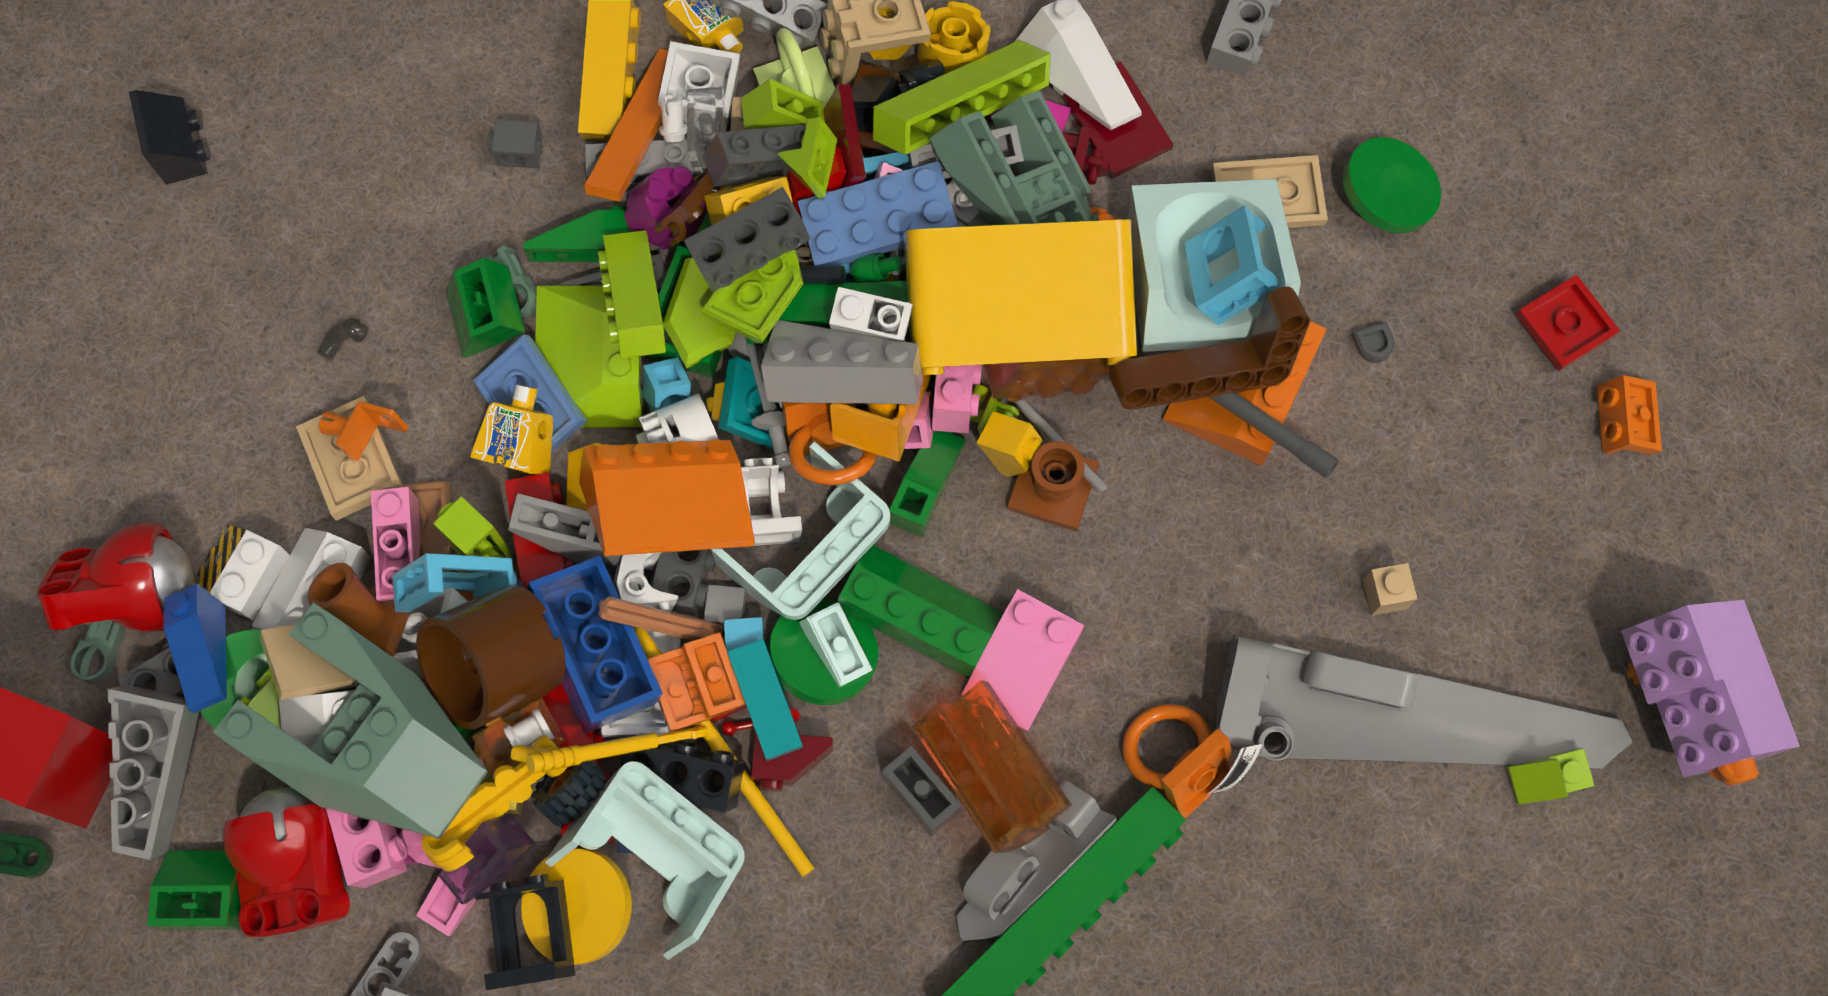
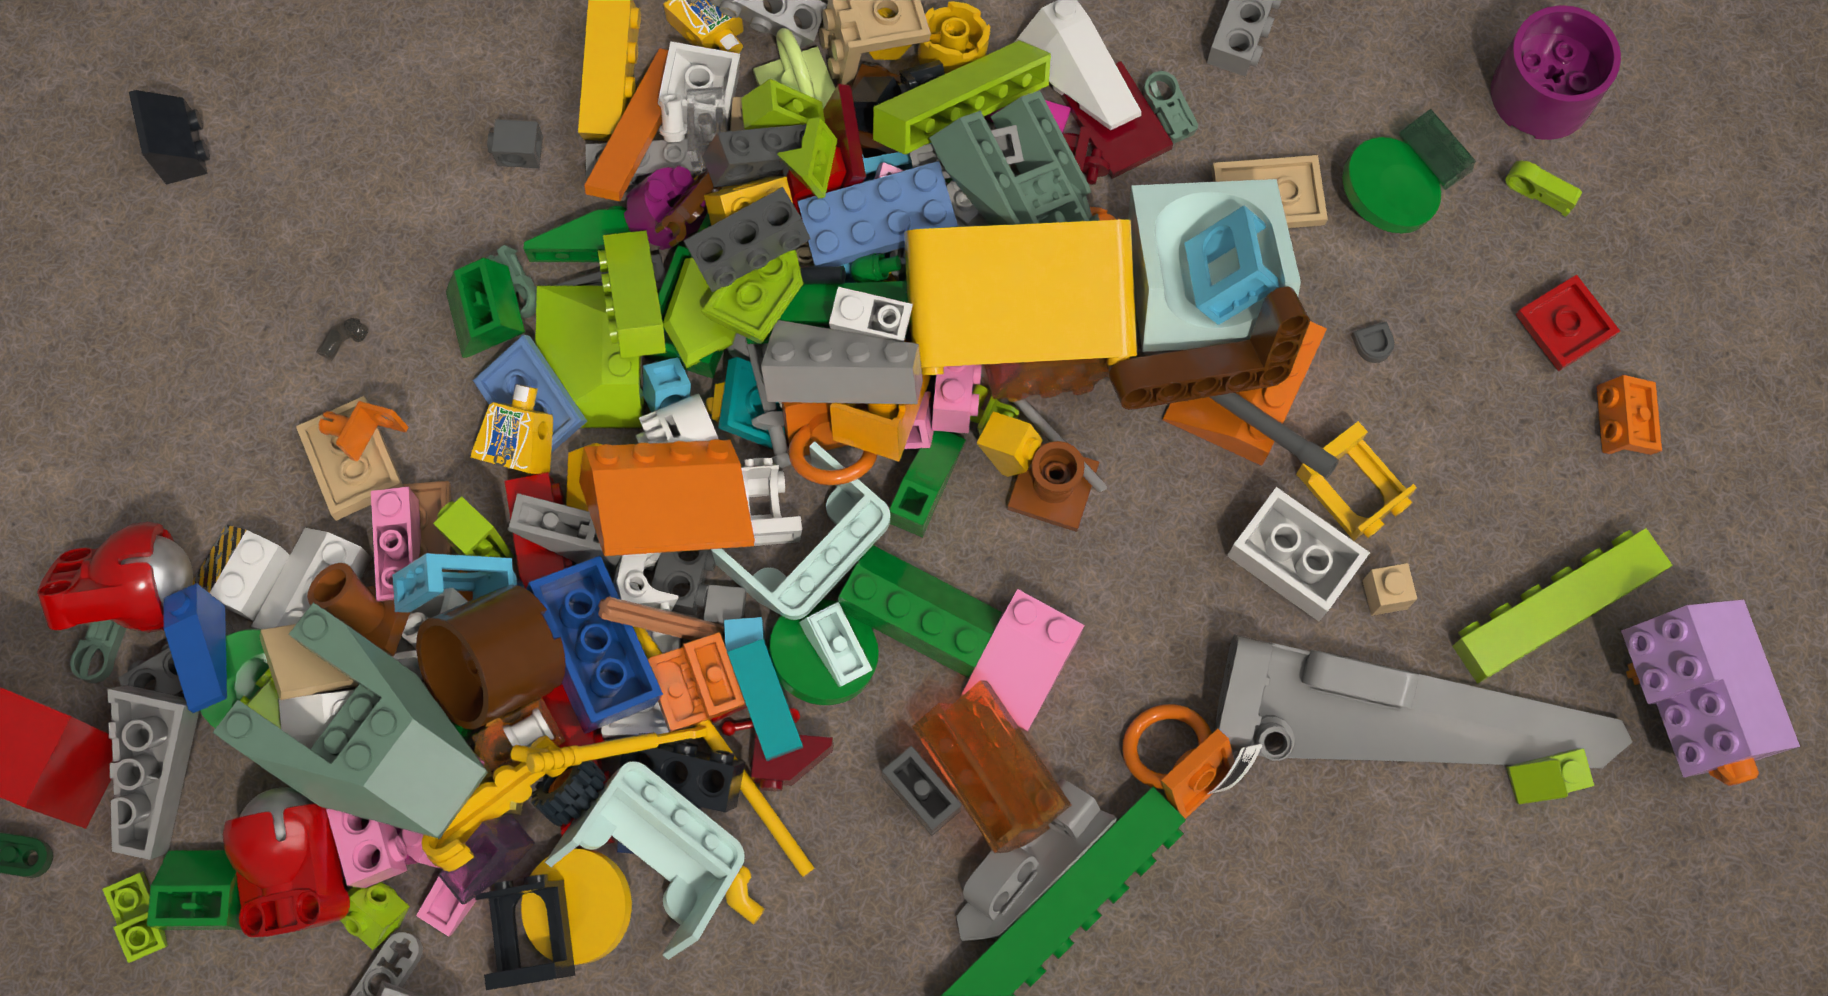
(130, 906): none -> lime slope
(374, 913): none -> lime brick
(738, 897): none -> yellow arm
(1172, 113): none -> sand green piece
(1298, 554): none -> white brick
(1394, 493): none -> yellow panel
(1438, 149): none -> clear green hinge
(1543, 186): none -> lime piece
(1555, 72): none -> magenta brick
(1561, 605): none -> lime brick

